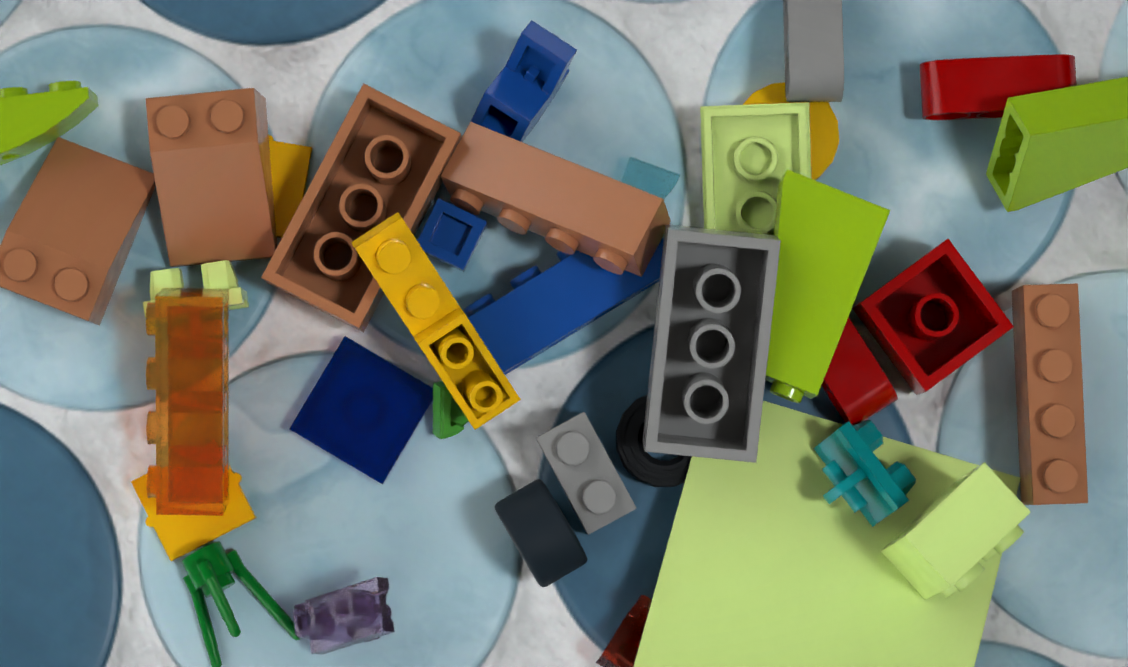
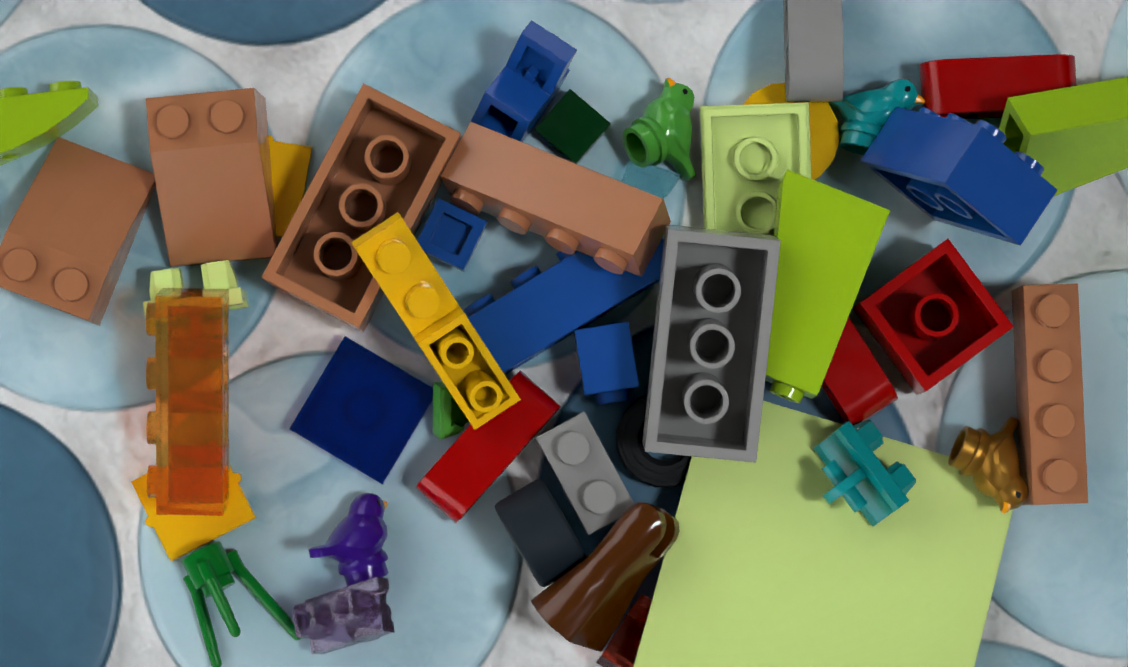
(358, 541): none -> dark purple animal
(485, 453): none -> red beam
(572, 127): none -> dark green tile
(595, 593): none -> reddish brown piece
(606, 362): none -> blue brick
(664, 131): none -> bright green animal
(869, 110): none -> teal animal
(957, 531): yellowish green brick -> none
(960, 173): none -> blue brick
(991, 463): none -> pearl gold animal

